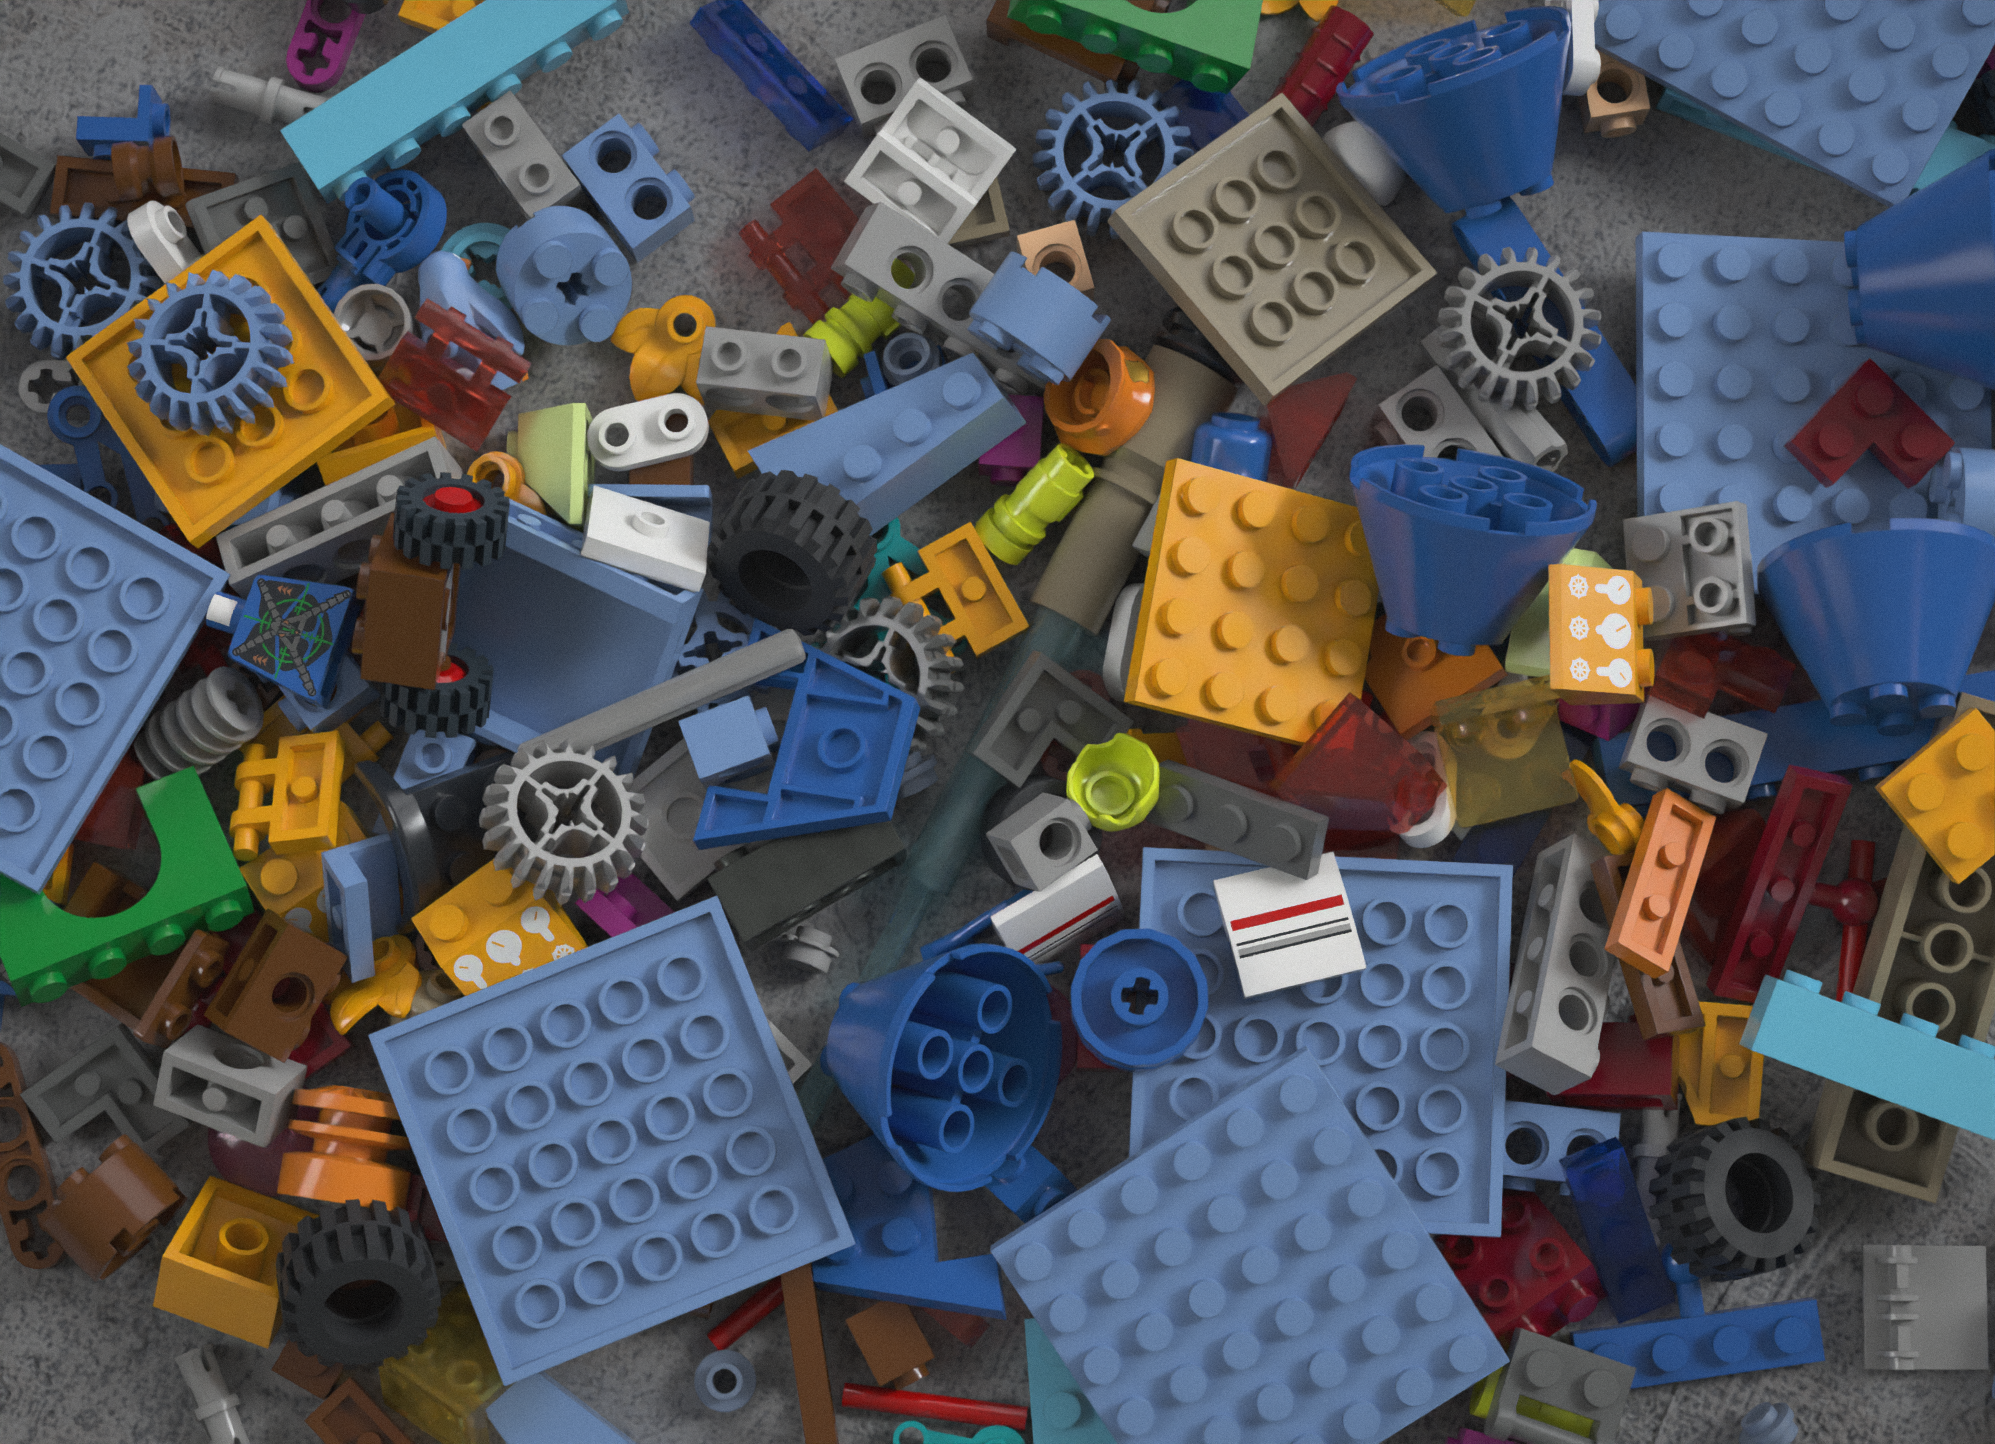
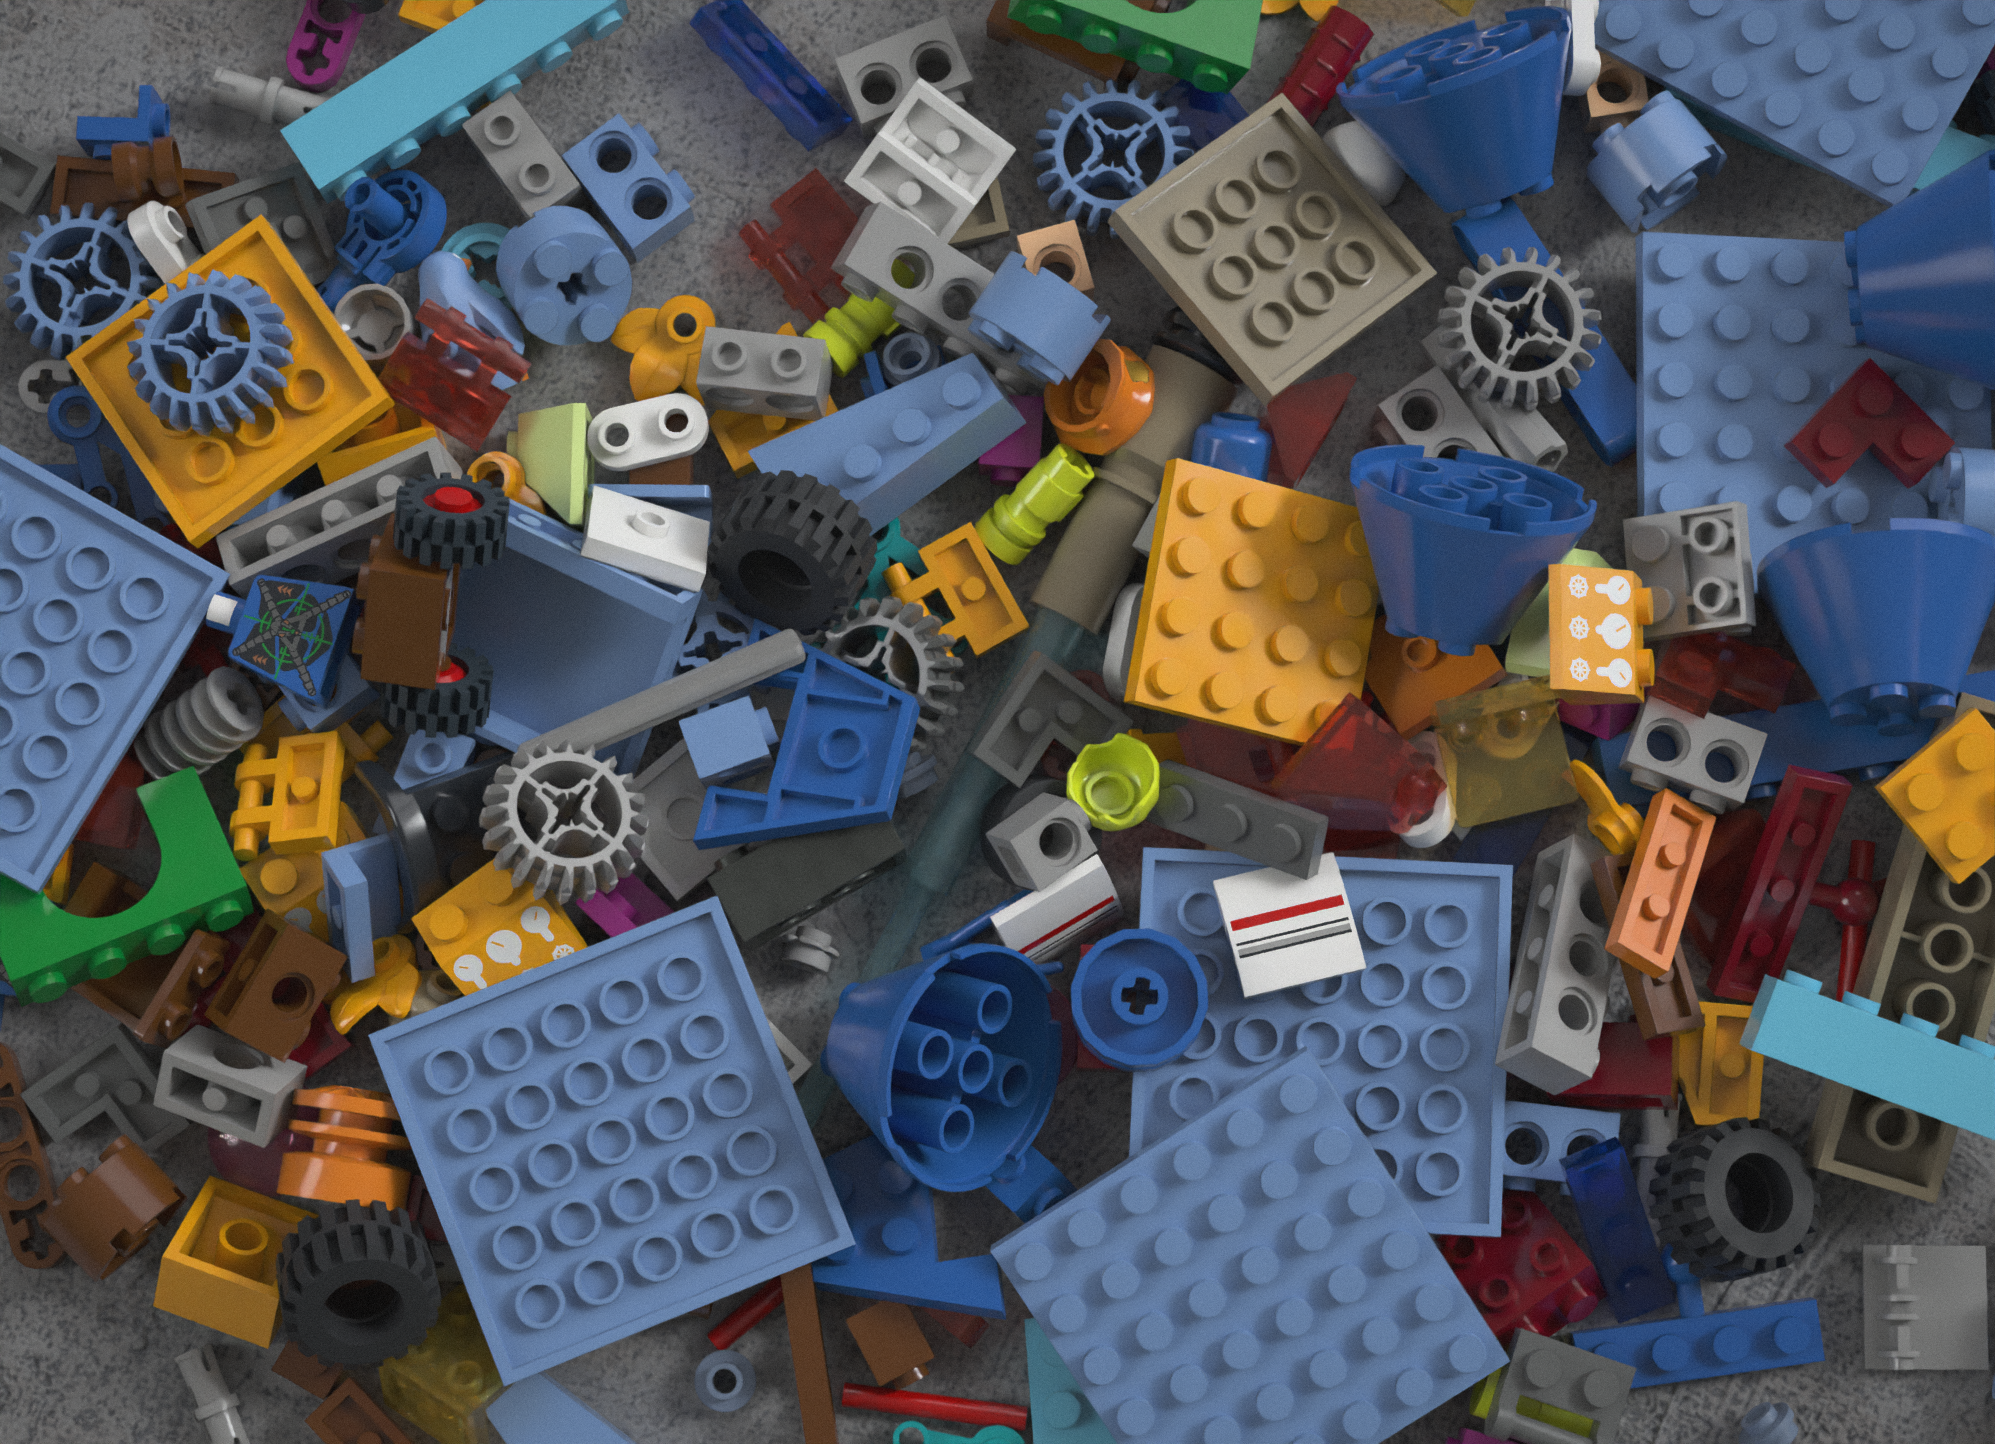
(1654, 162): none -> medium blue brick

